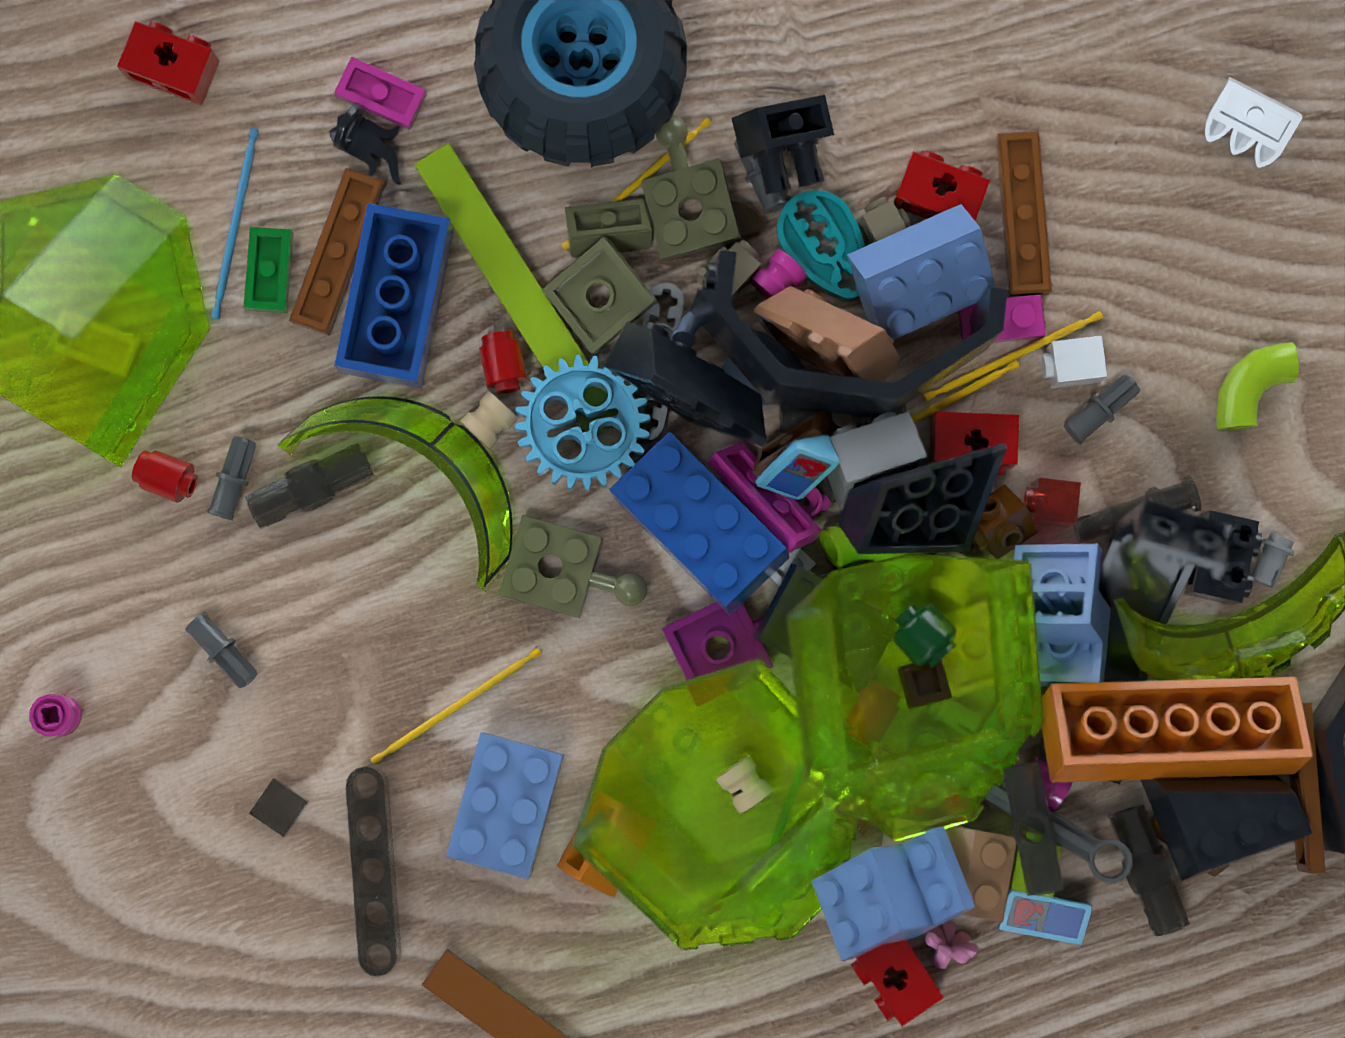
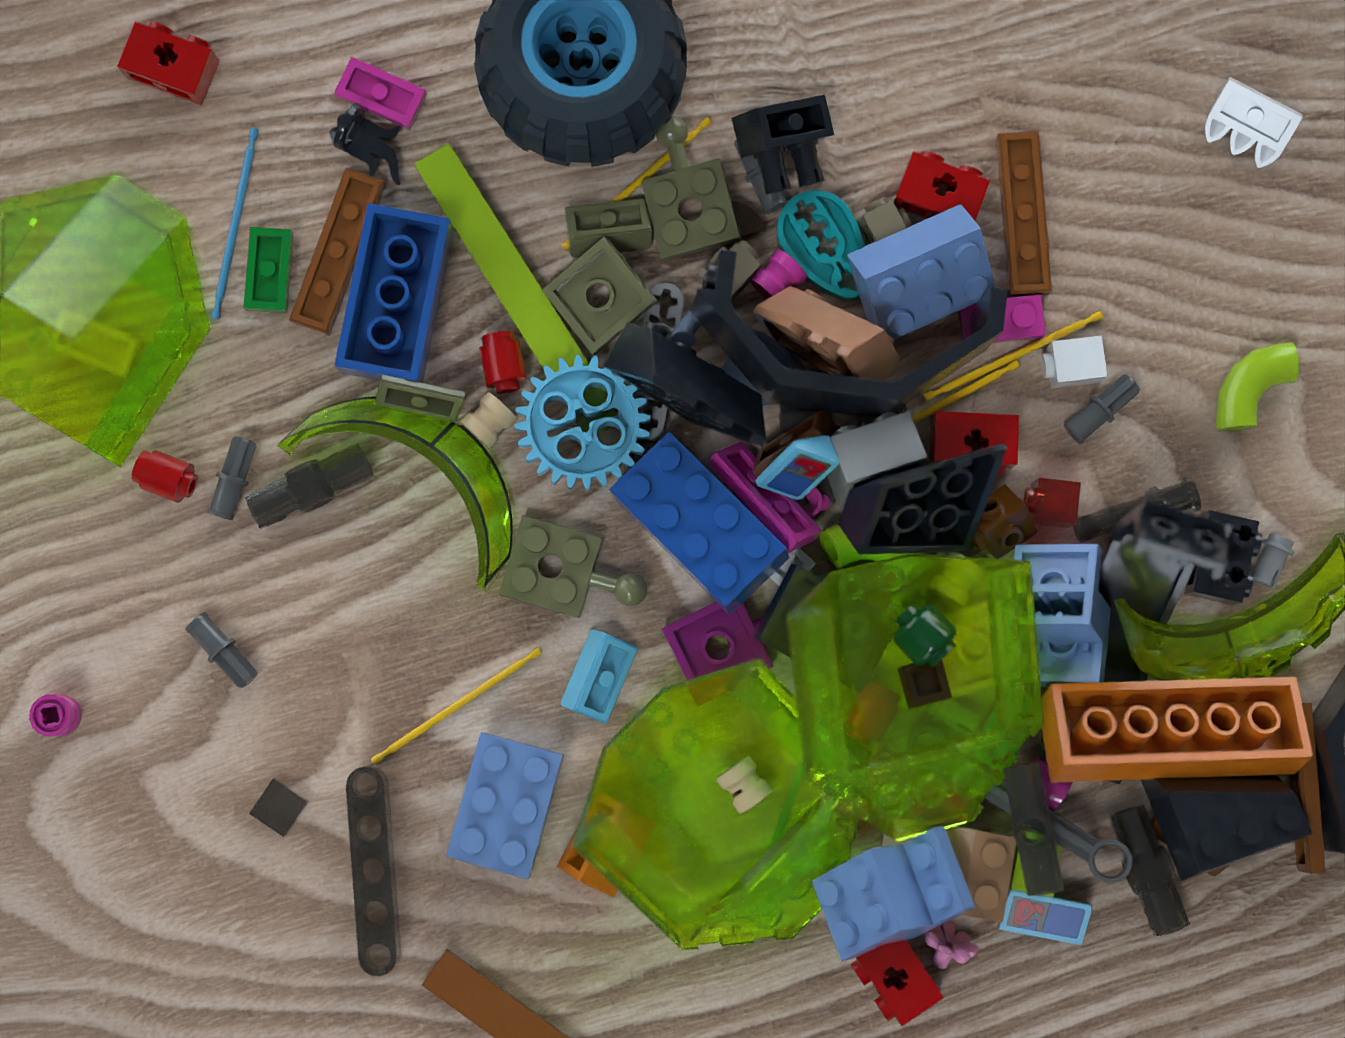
(419, 398): none -> olive slope
(598, 675): none -> medium azure slope

